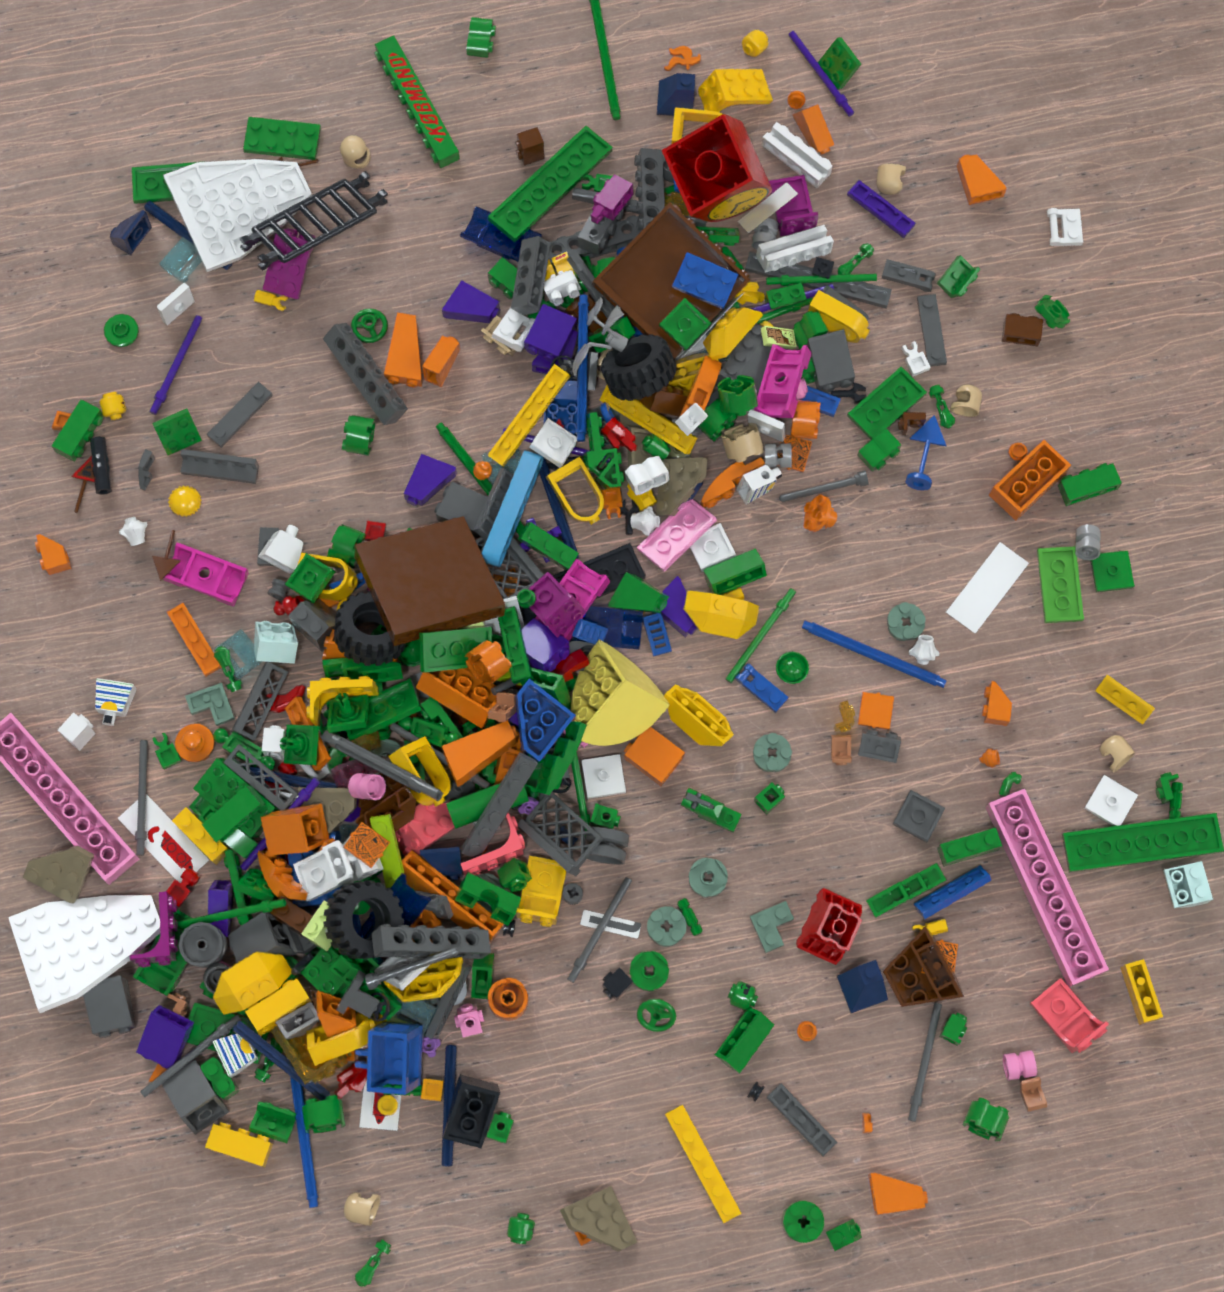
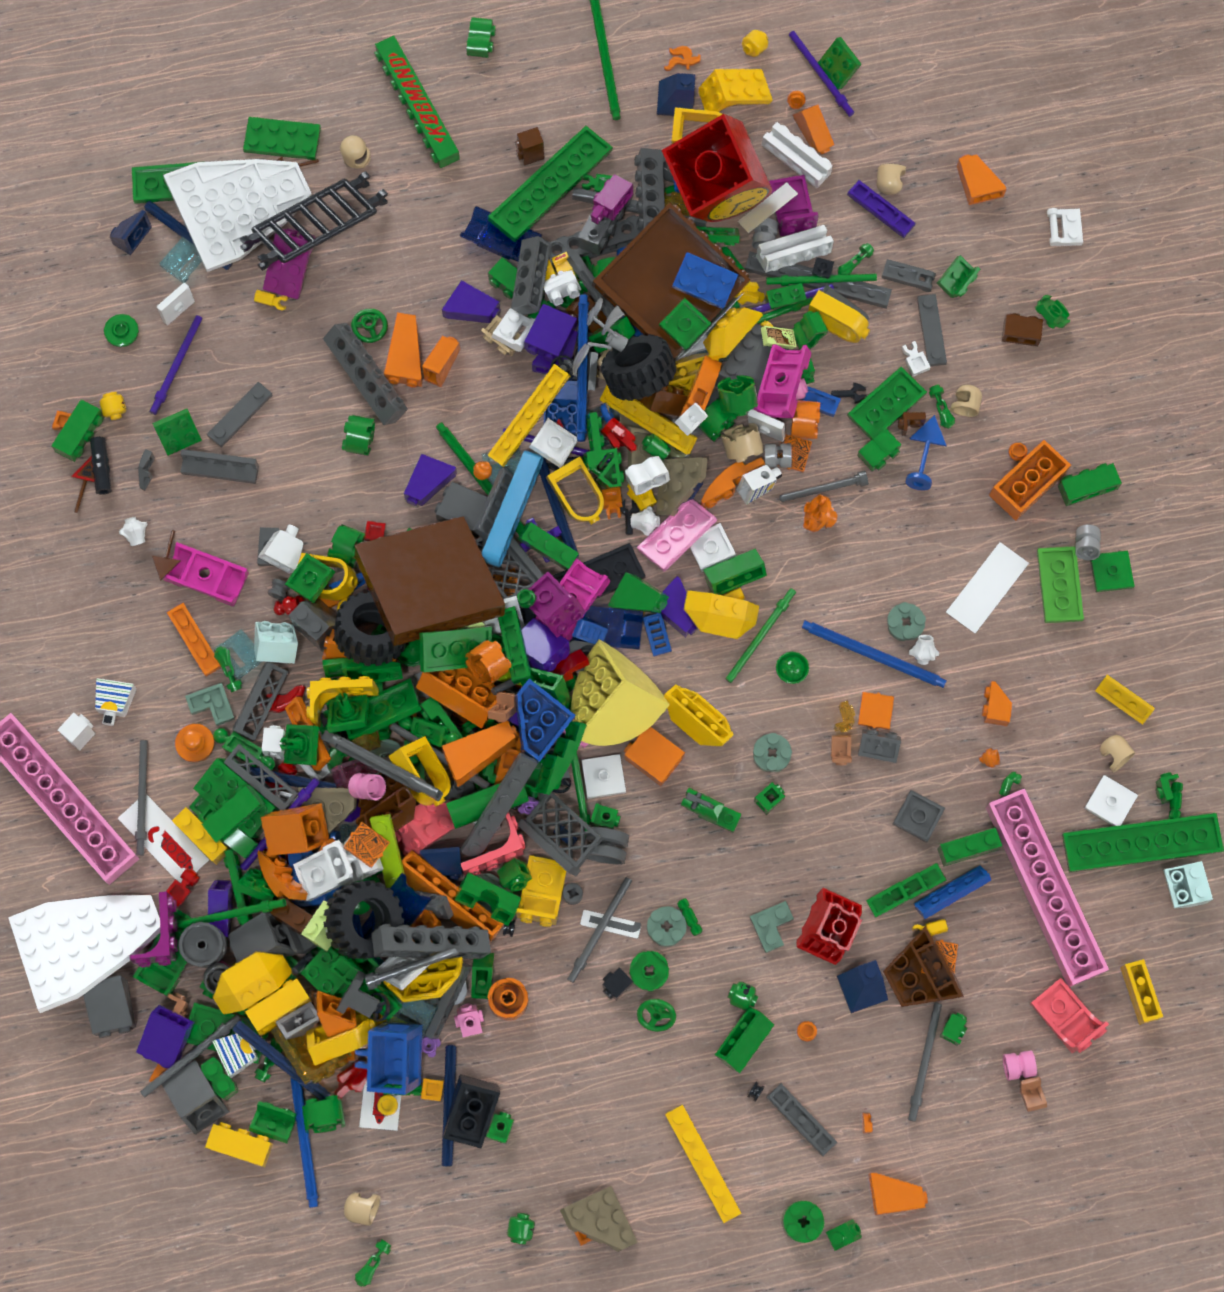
(53, 555): orange slope -> none
(61, 872): dark tan plate -> none
(167, 753): green plate -> none
(184, 501): yellow hat -> none
(707, 888): sand green plate -> none
(762, 688): blue plate -> none
(831, 361): dark grey slope -> none
(986, 1119): green brick -> none

